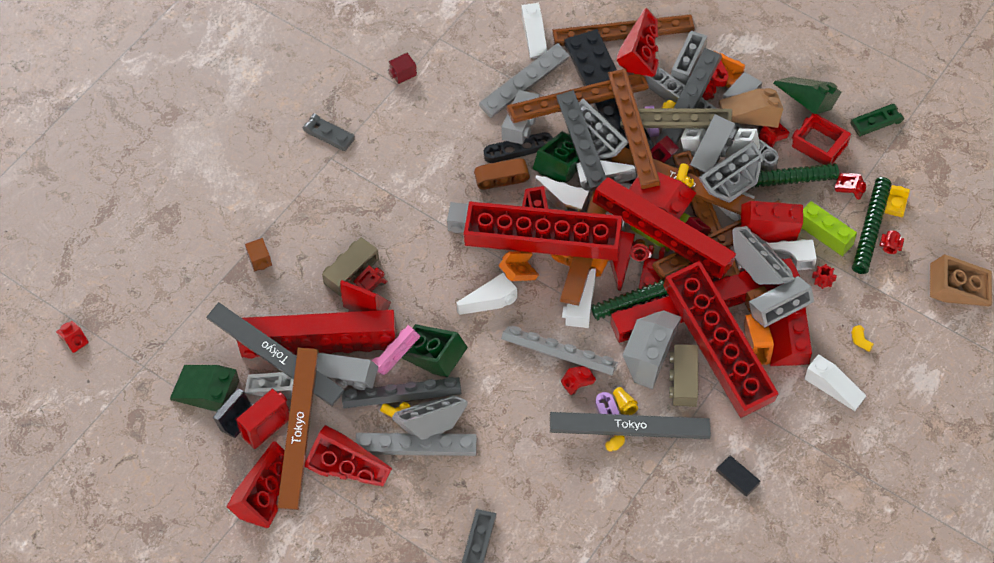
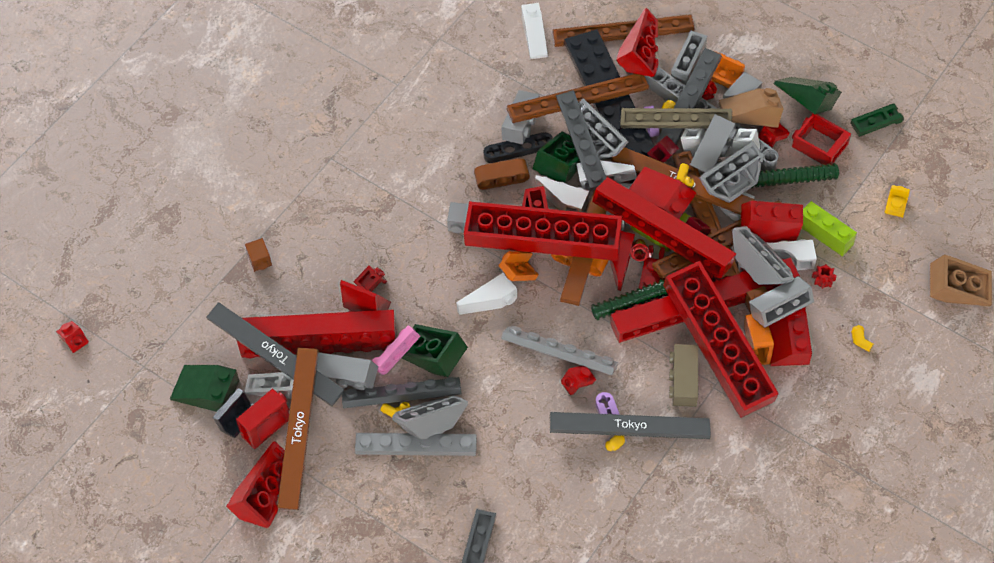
(329, 133): dark grey plate -> none
(342, 457): red wedge -> none
(350, 264): dark tan brick -> none
(402, 68): dark red brick -> none
(524, 80): light grey plate -> none
(580, 315): white slope -> none
(626, 404): yellow cone -> none
(633, 129): dark orange tile -> none
(650, 346): light grey wedge -> none
(722, 72): red beam -> none
(738, 475): black tile -> none
(834, 382): white slope -> none
(851, 184): red bracket -> none
(871, 225): dark green piece -> none
(891, 242): red gear -> none

